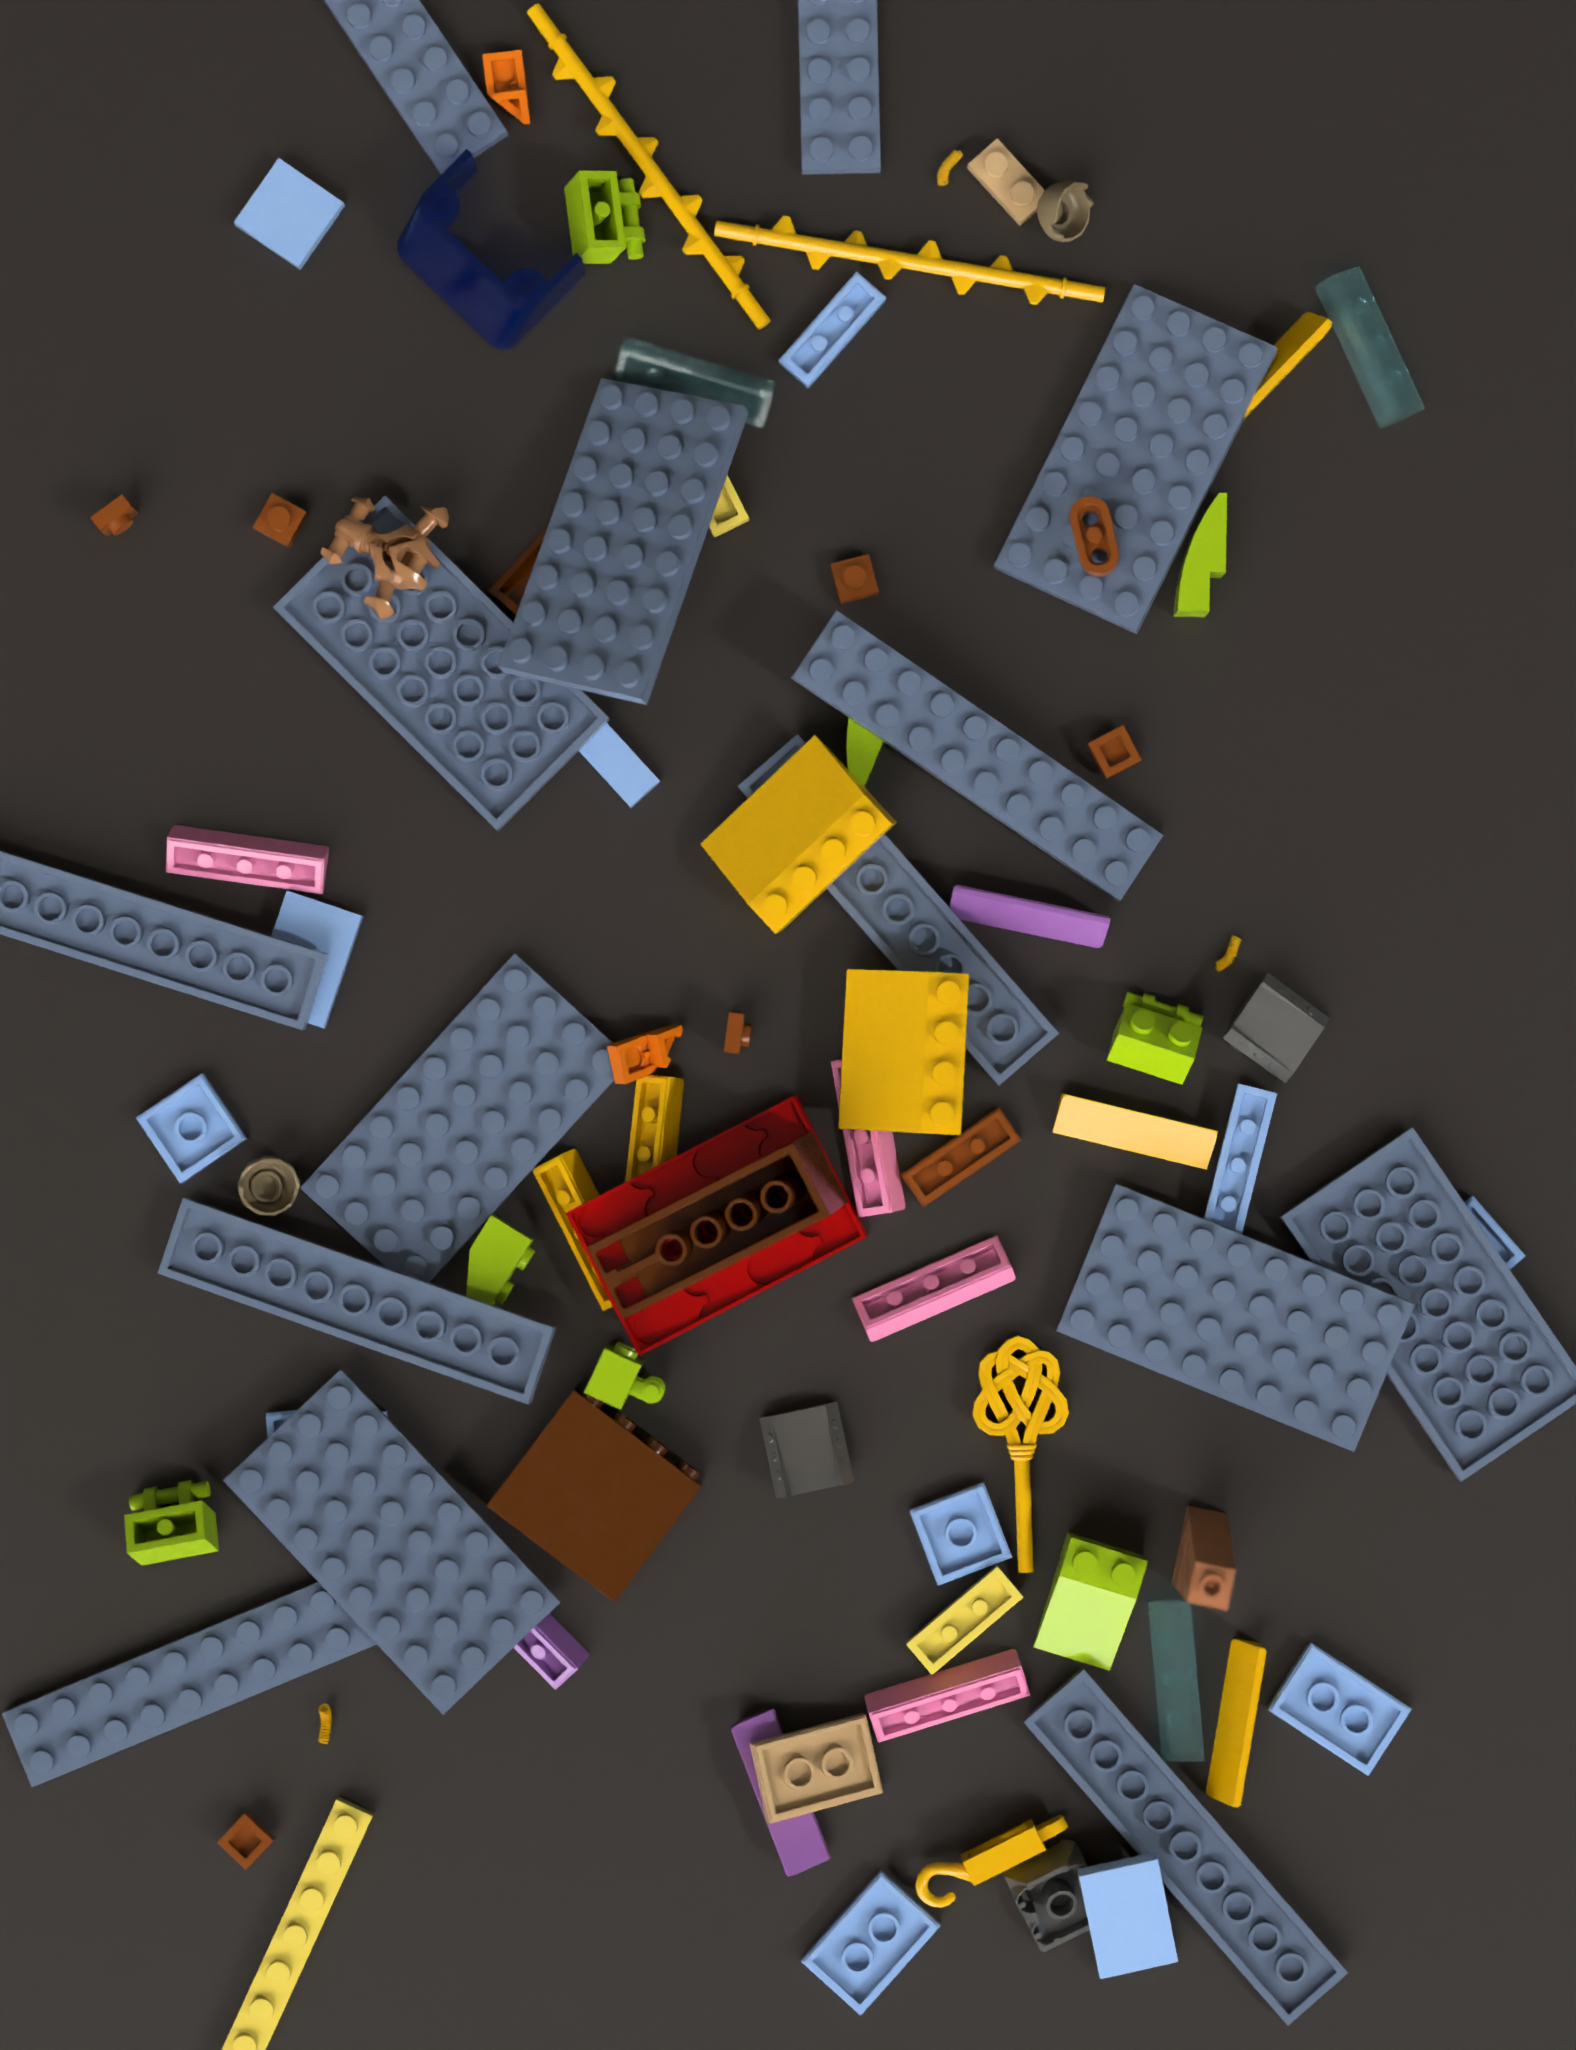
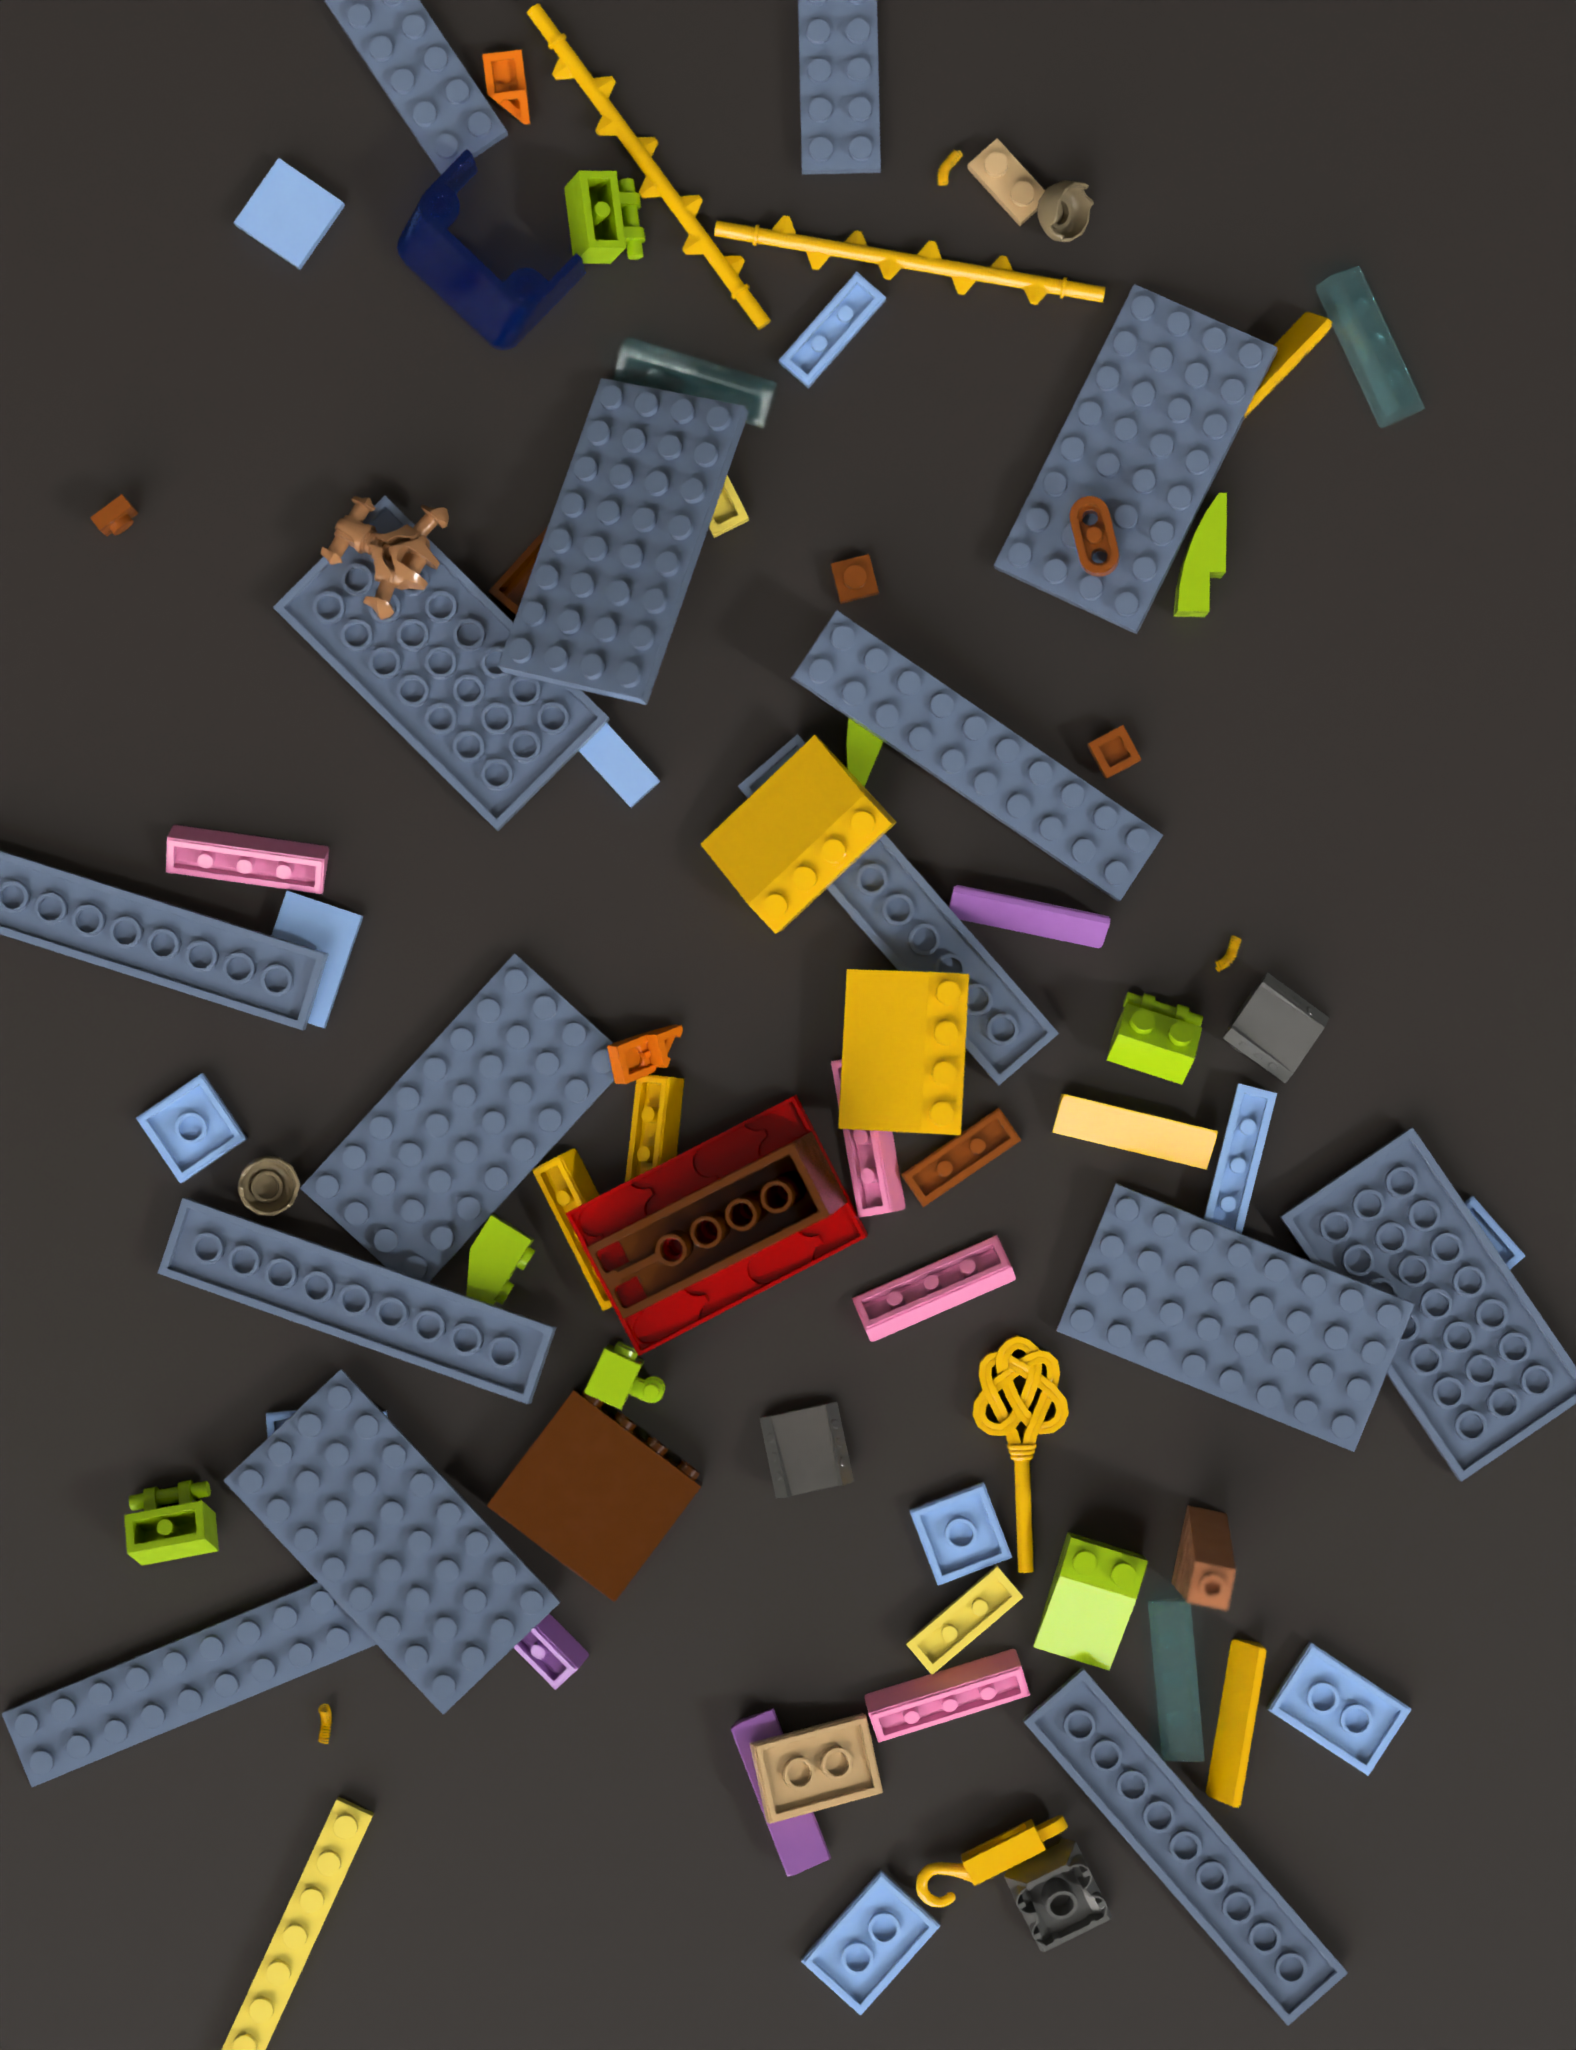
(246, 1840): dark orange plate -> none
(280, 520): dark orange plate -> none
(737, 1033): dark orange plate -> none
(1127, 1915): light blue tile -> none

